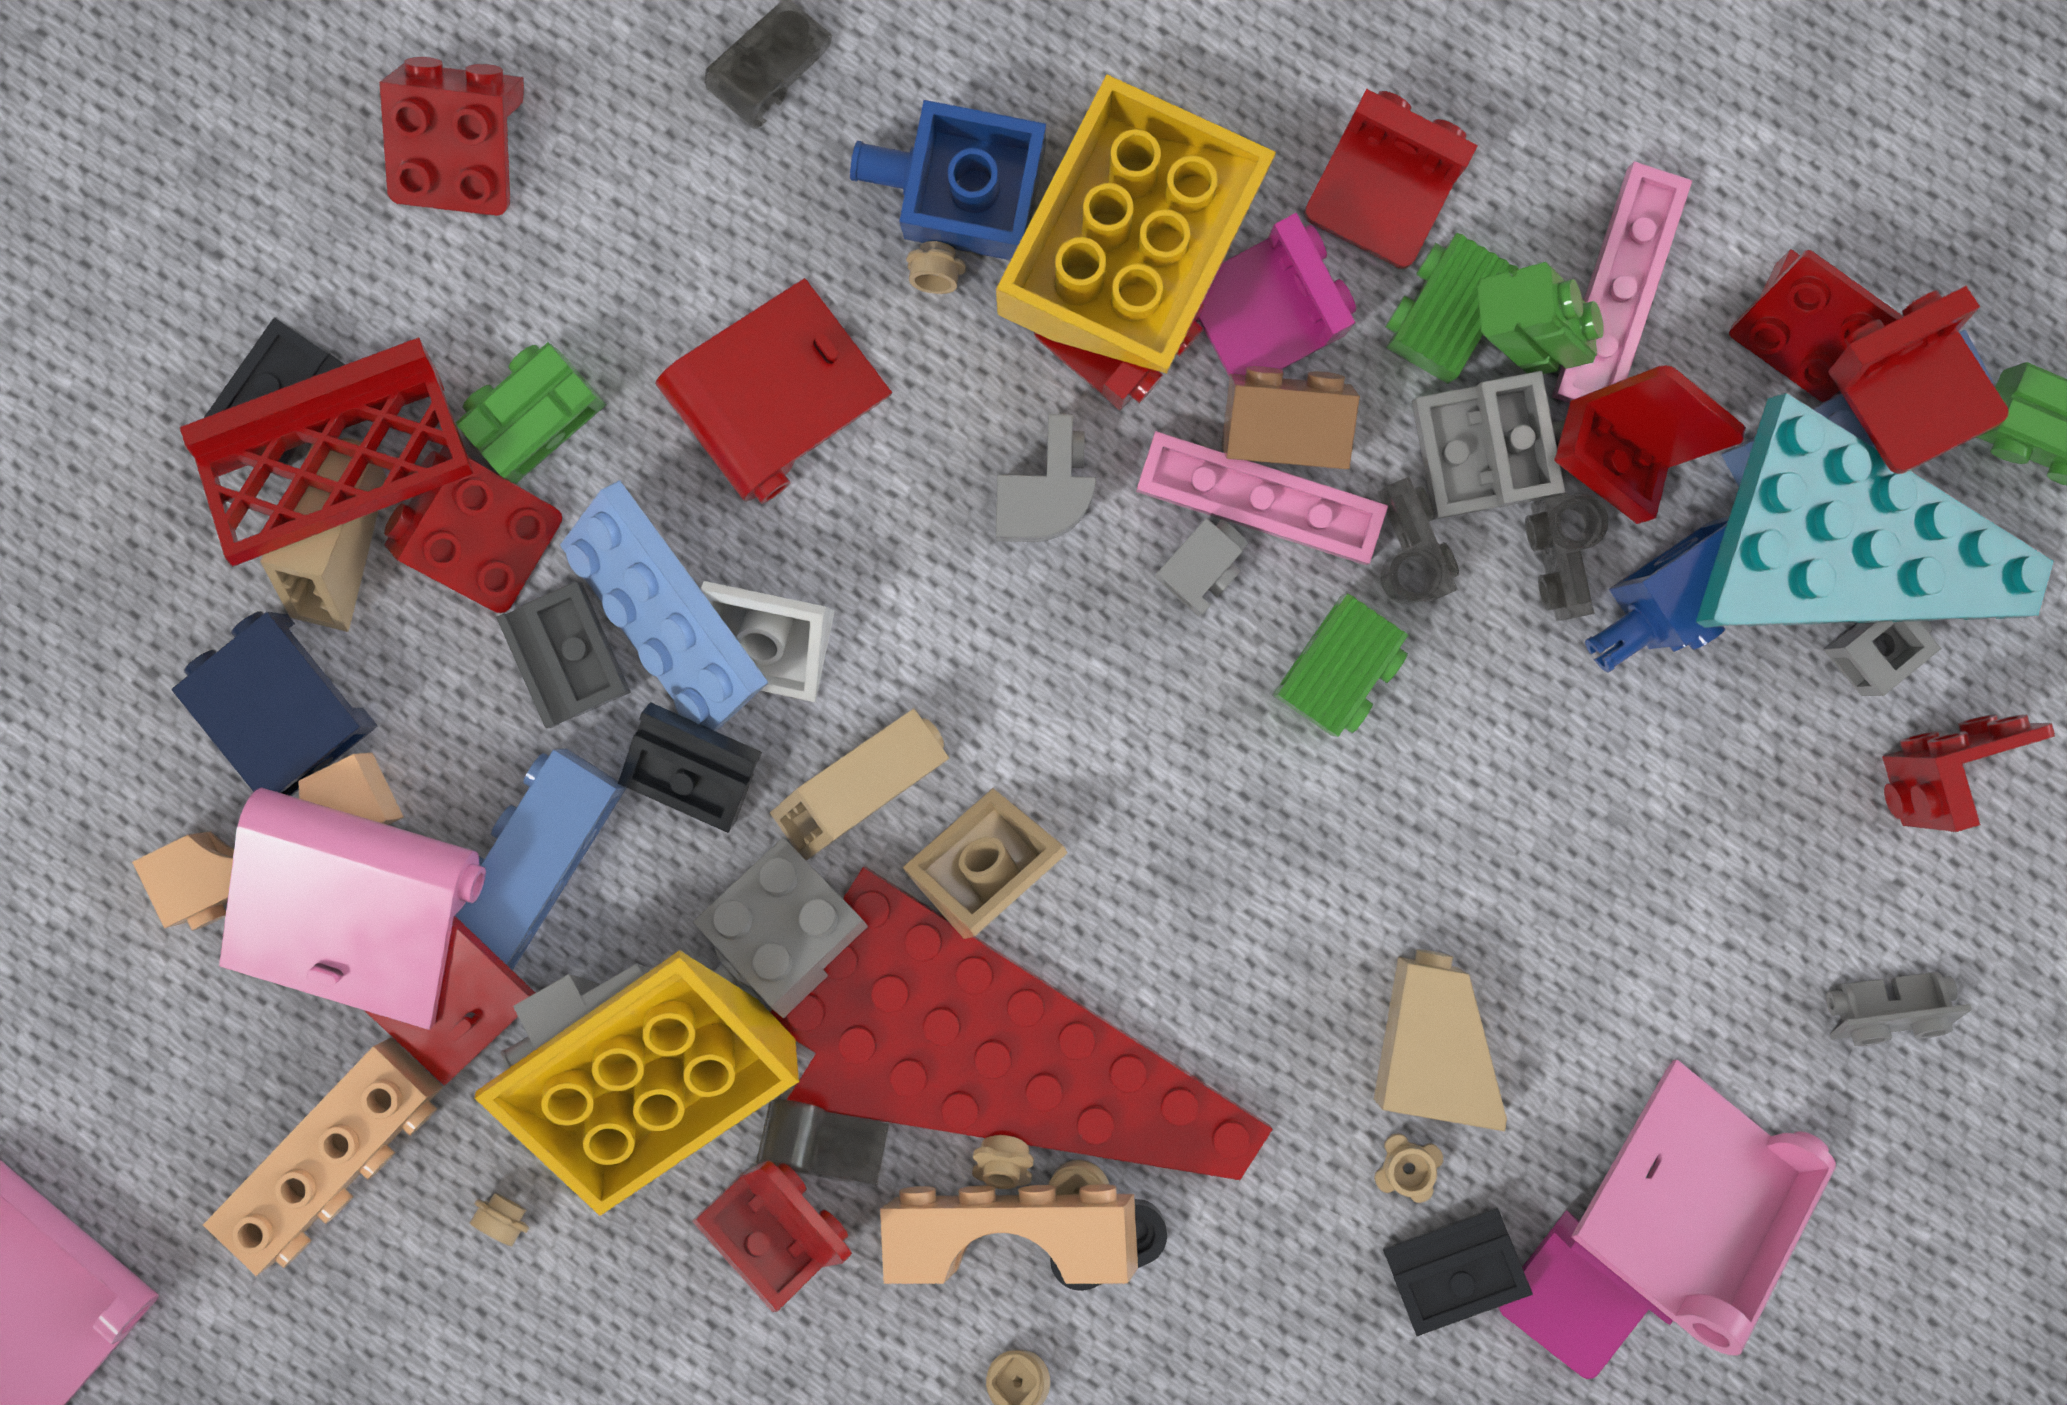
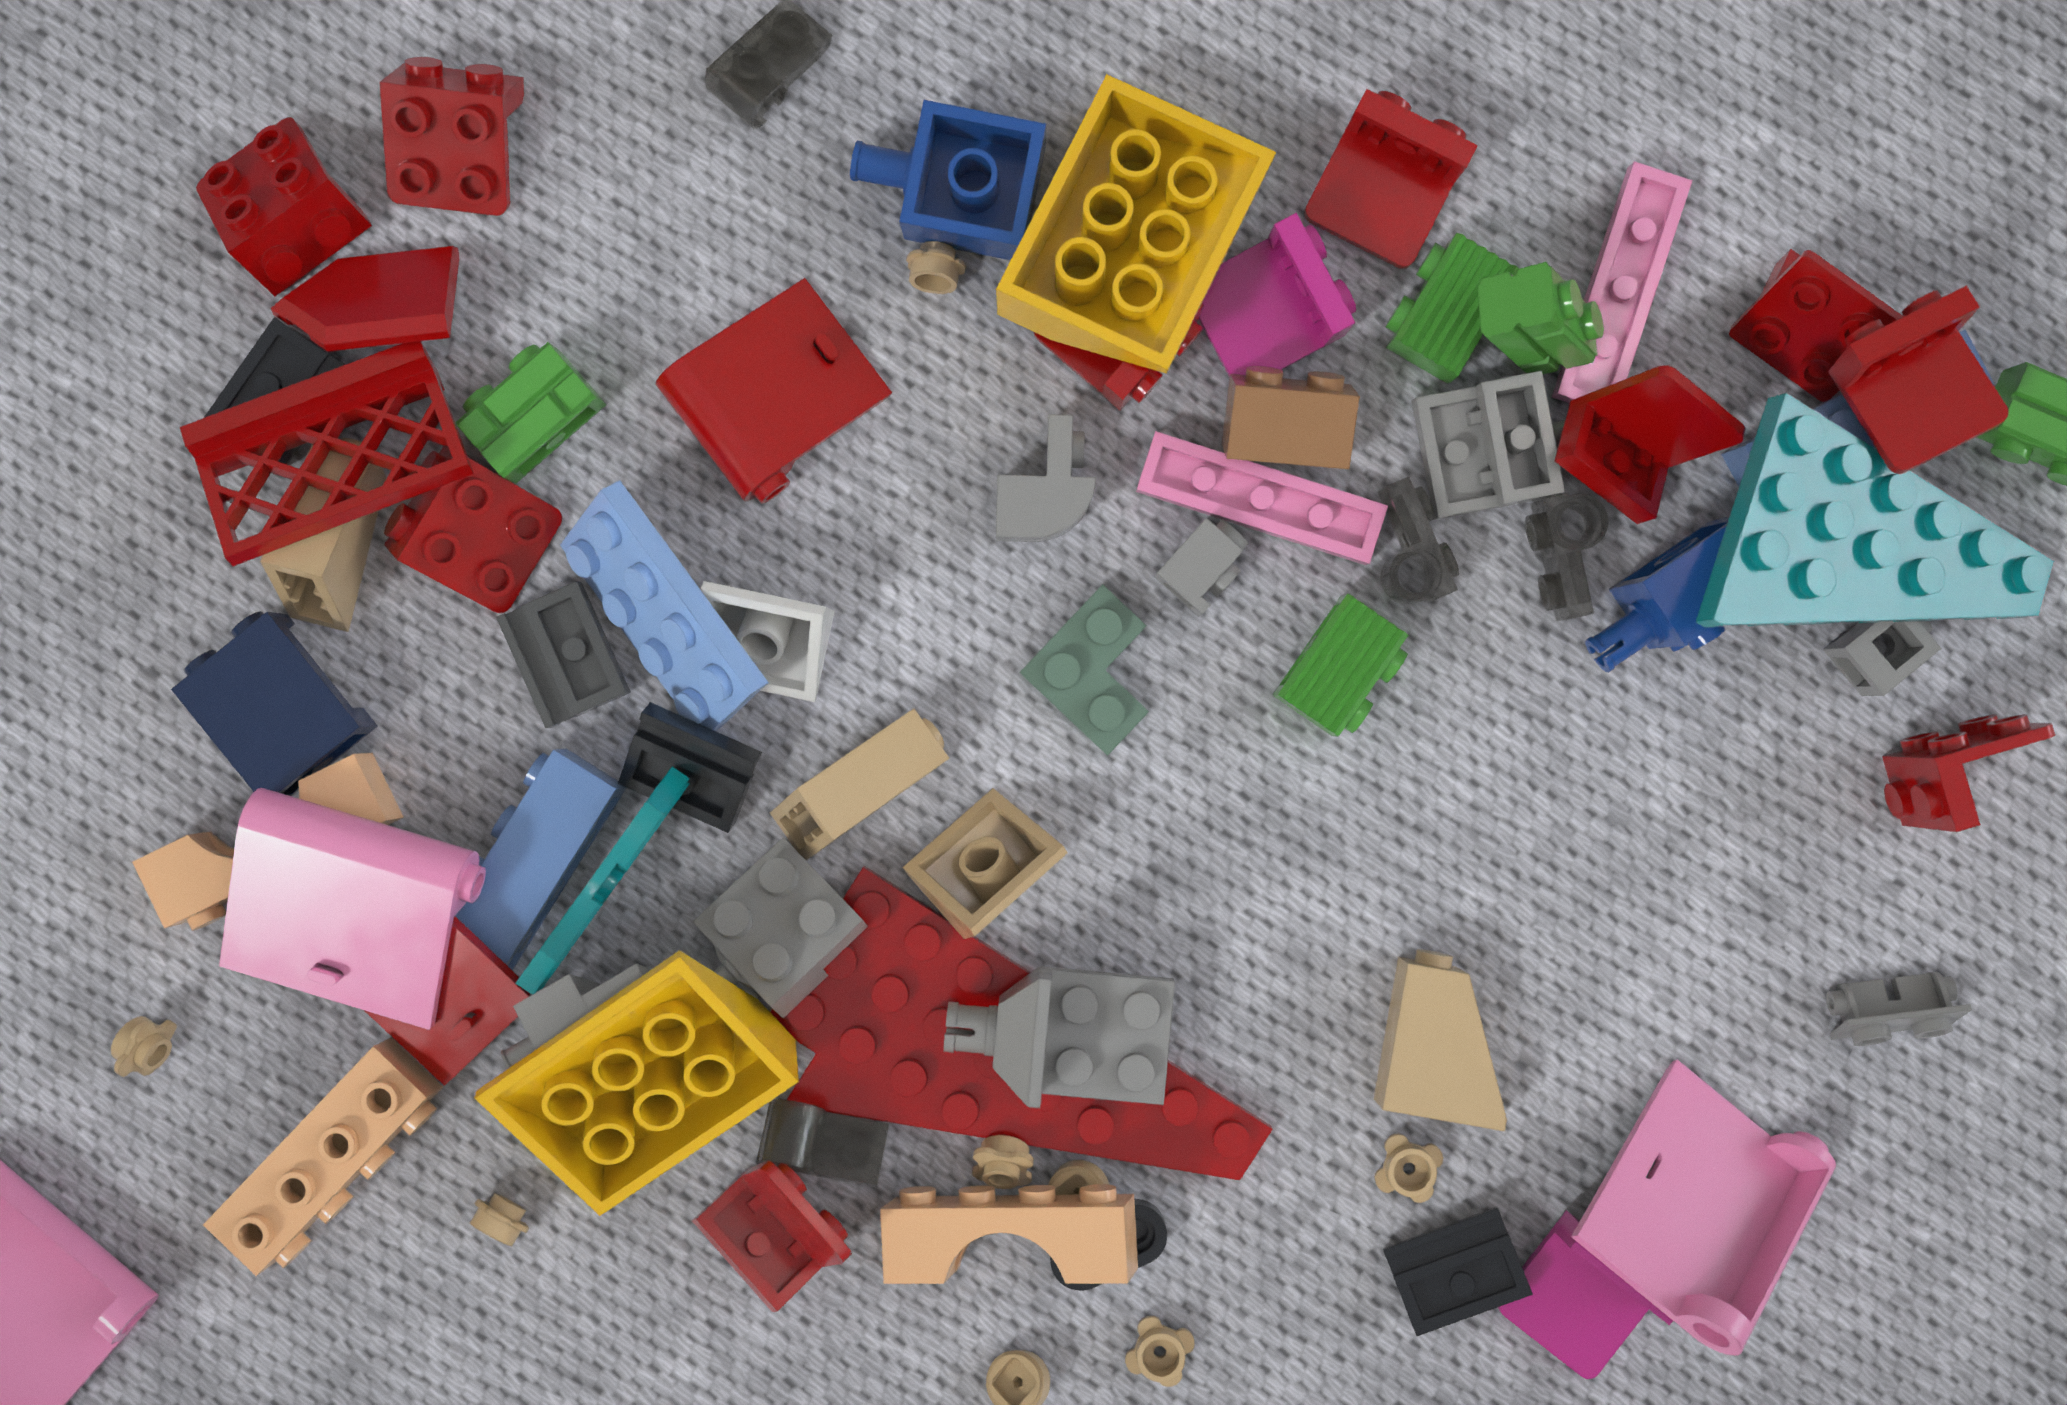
(142, 1046): none -> tan plate
(279, 207): none -> red bracket
(376, 299): none -> red tile
(603, 881): none -> teal tile
(1073, 1035): none -> light grey plate
(1074, 672): none -> sand green plate
(1165, 1368): none -> tan plate

